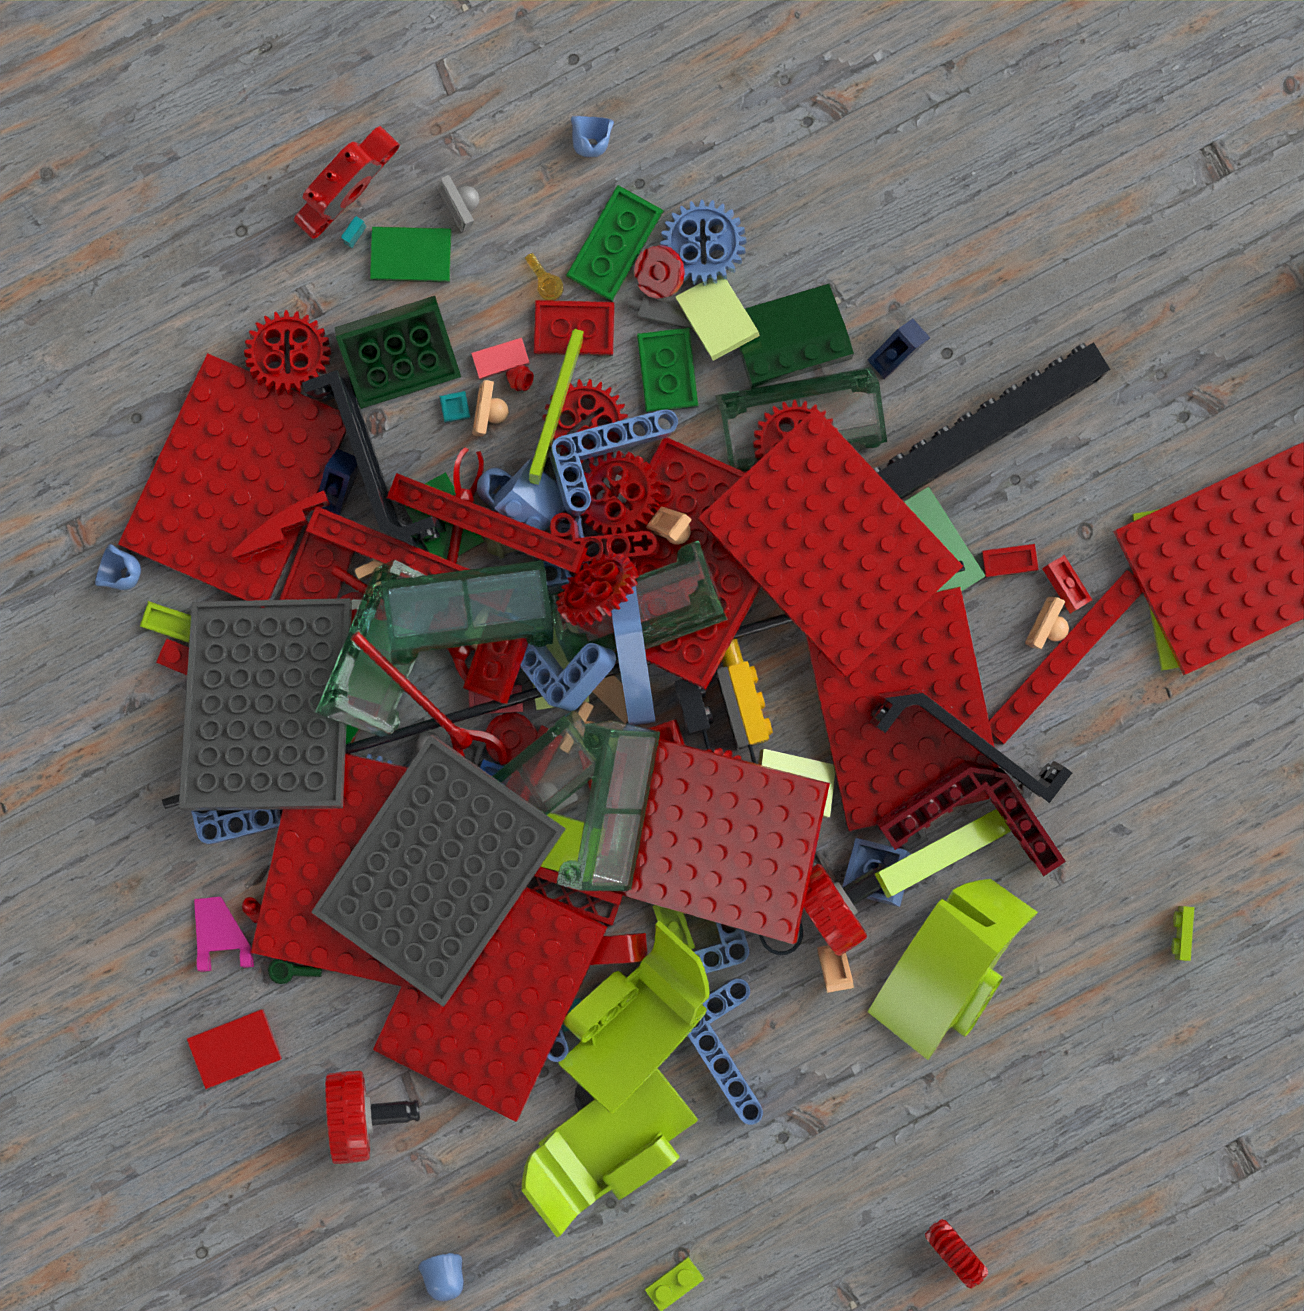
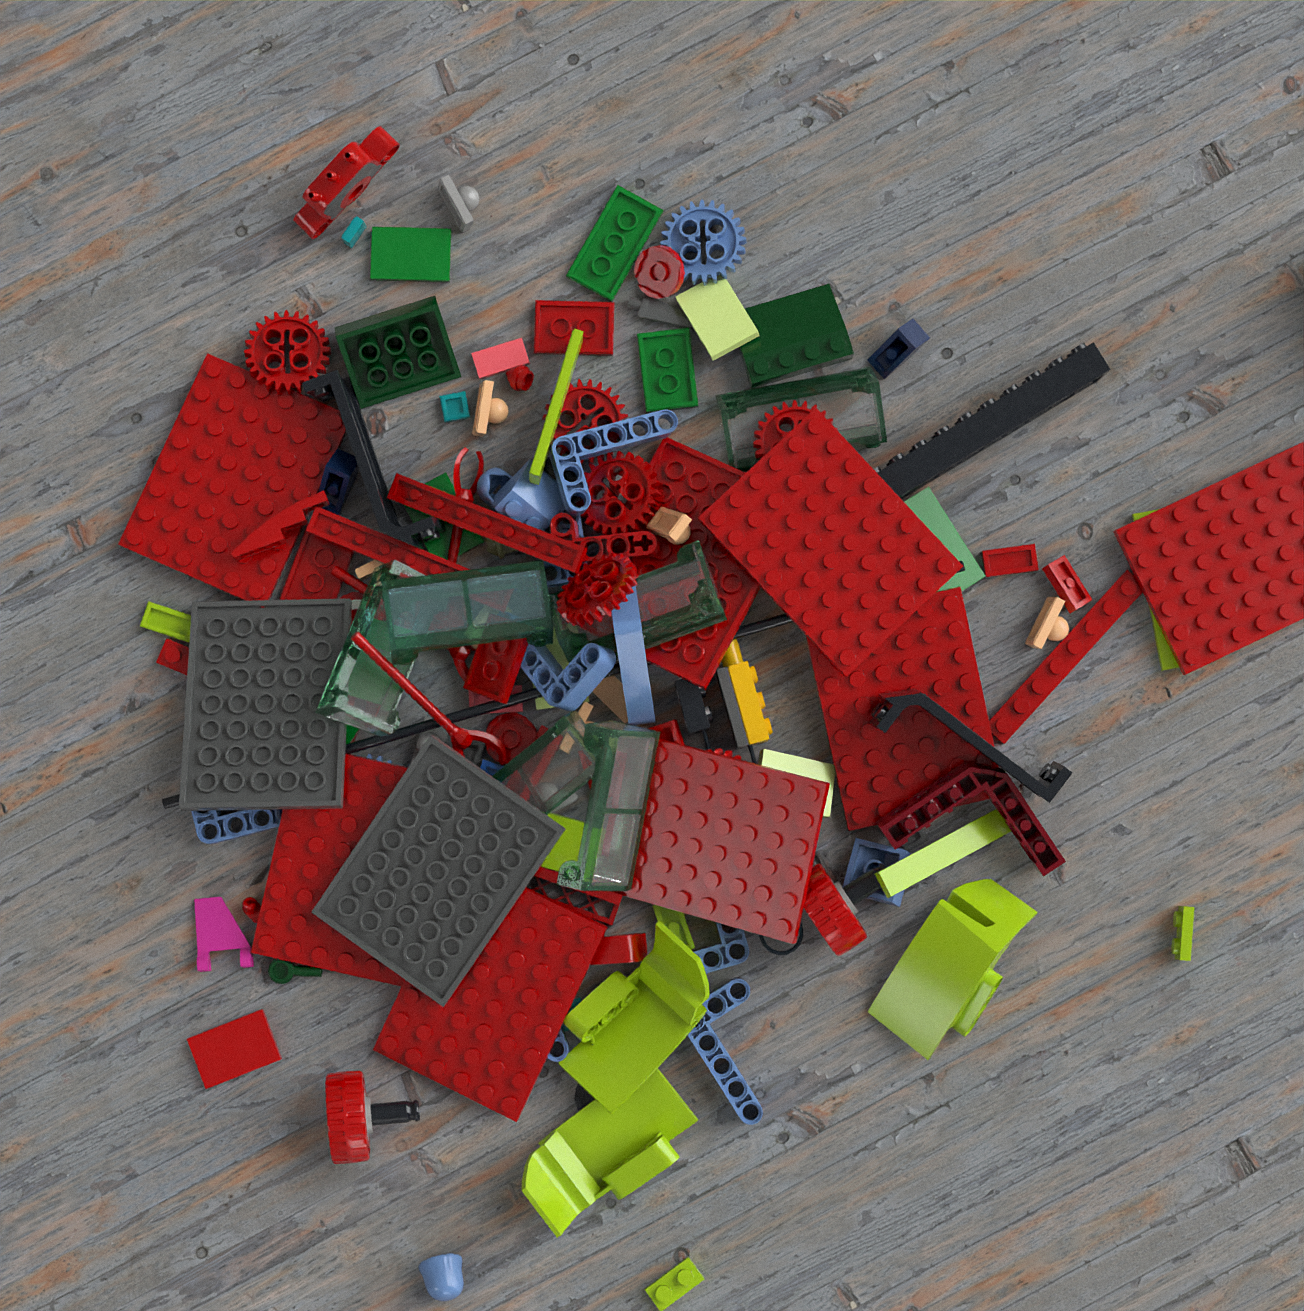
(110, 569): medium blue hair -> none
(549, 286): clear yellow plate -> none
(590, 128): medium blue hair -> none
(835, 970): light nougat tile -> none
(956, 1253): red gear -> none

